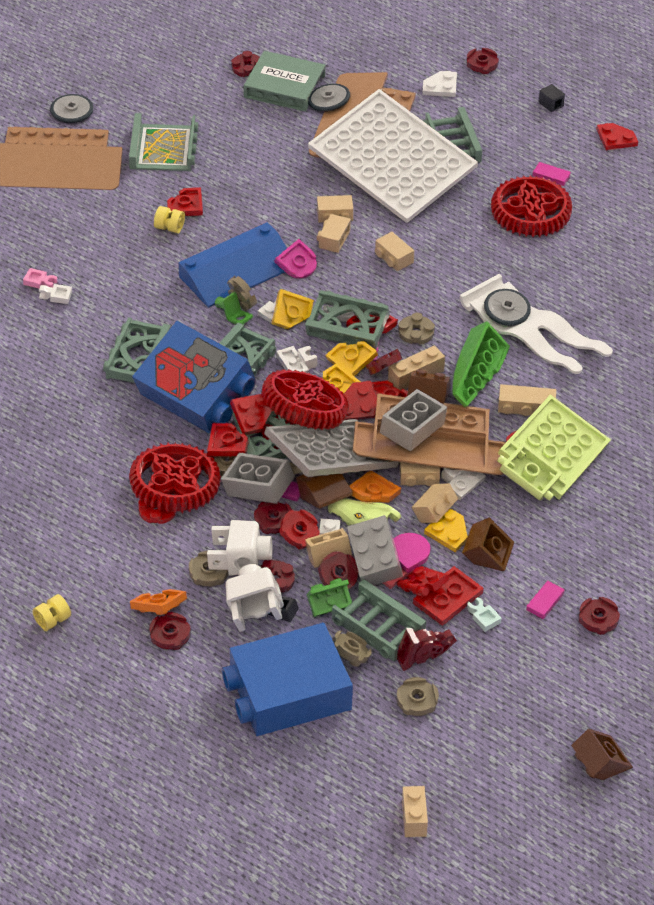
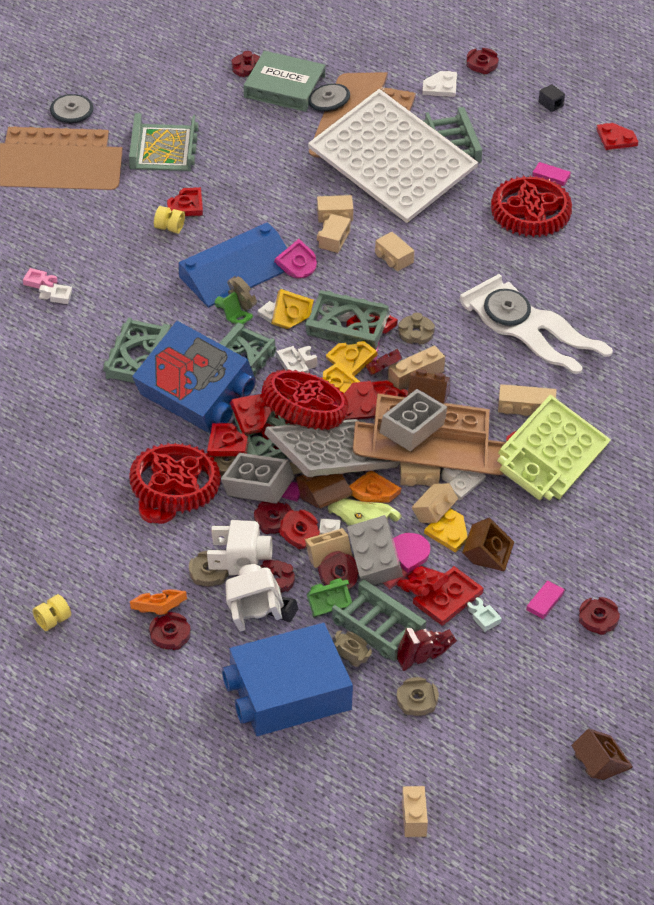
(478, 362): bright green wedge -> none

